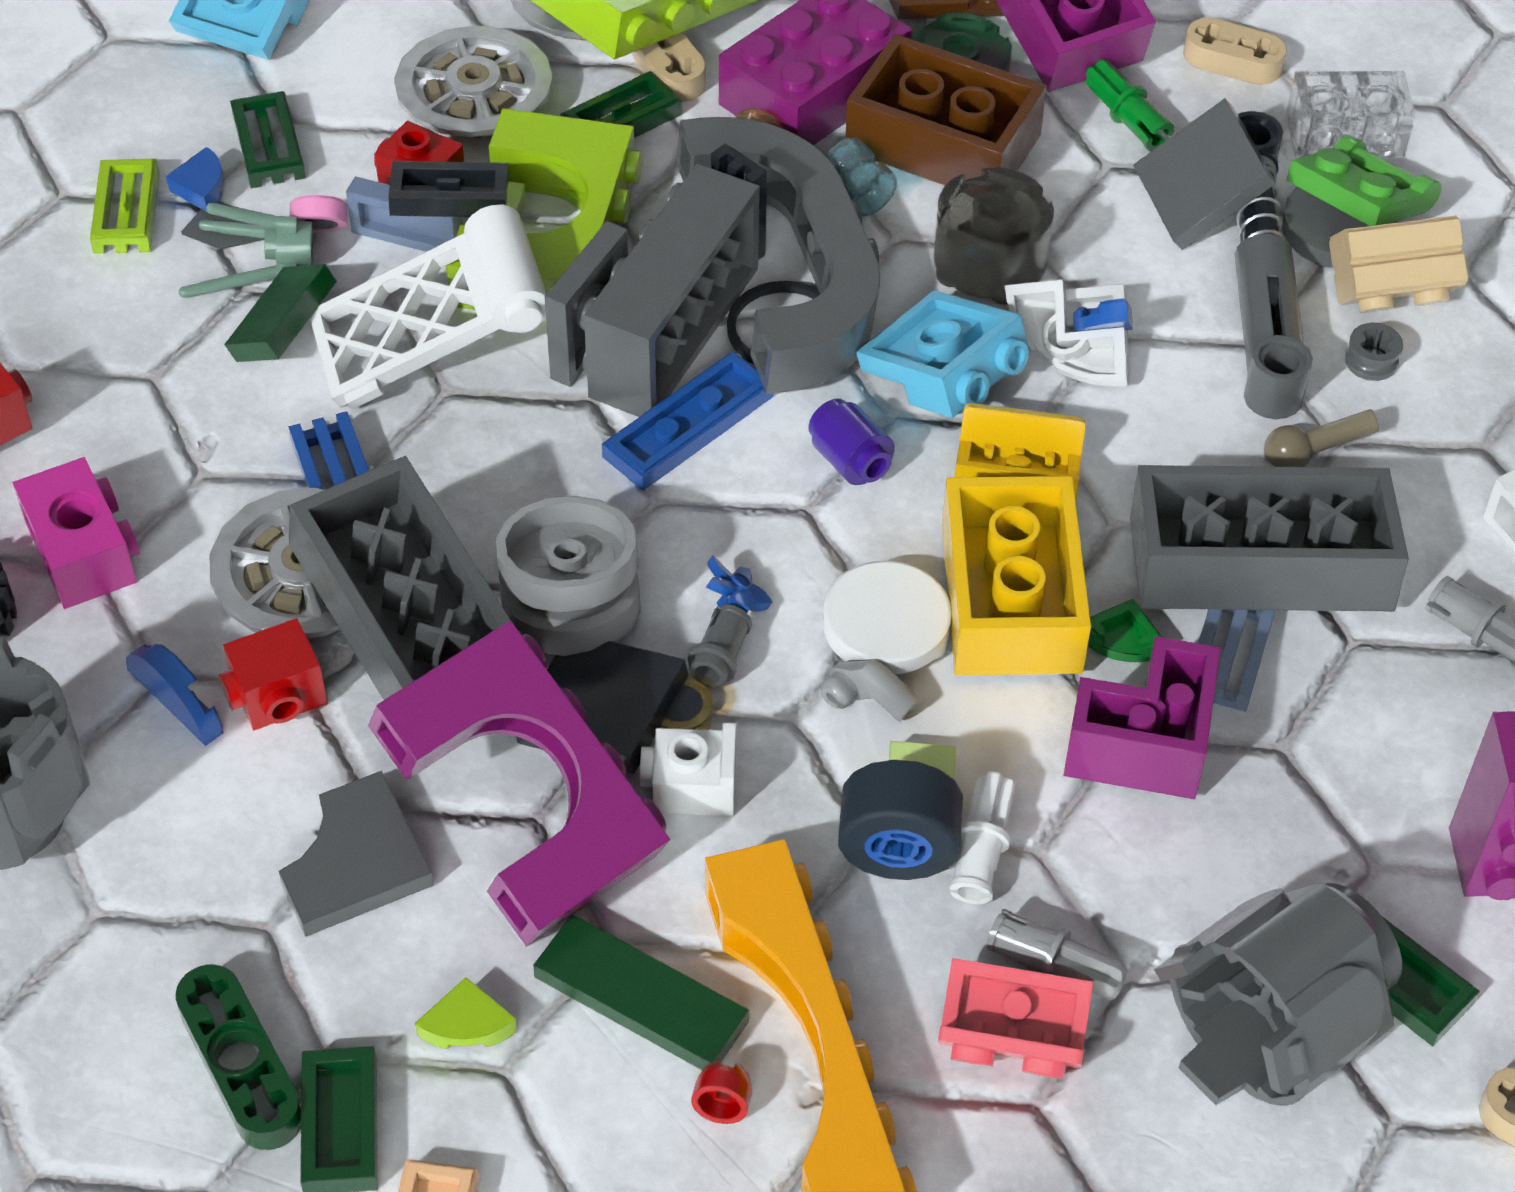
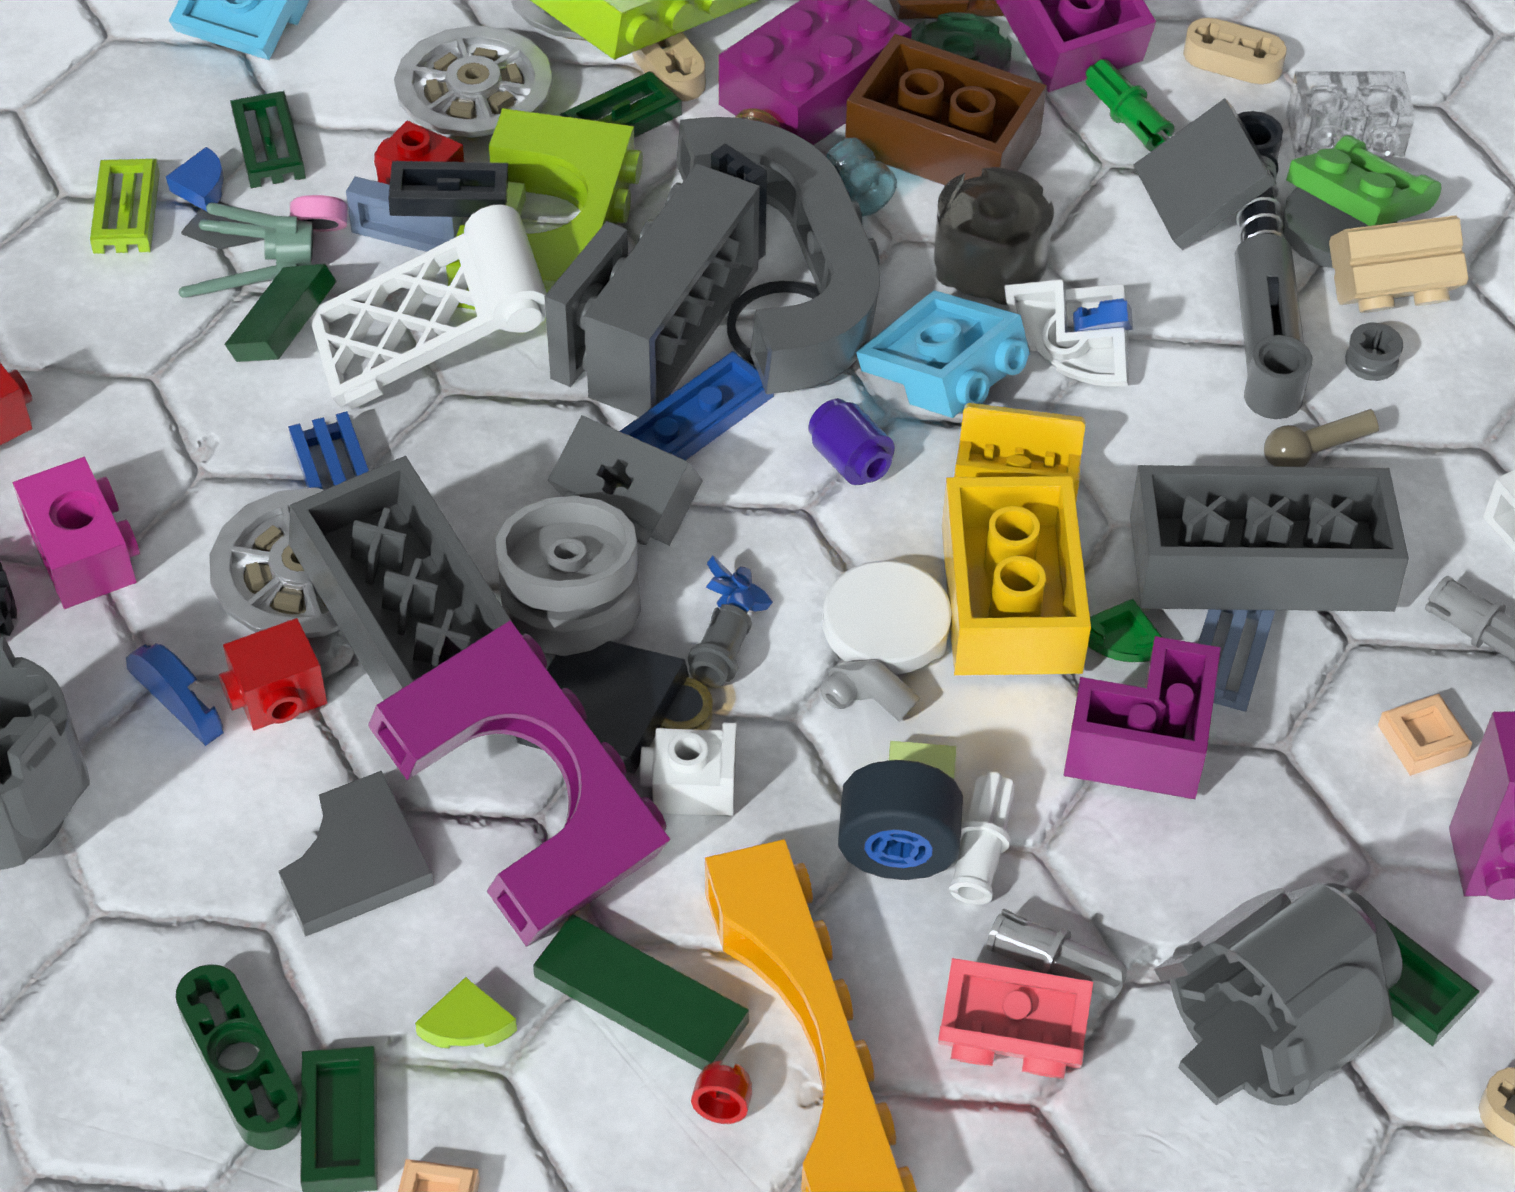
(602, 457): none -> dark grey brick
(1424, 734): none -> light nougat tile

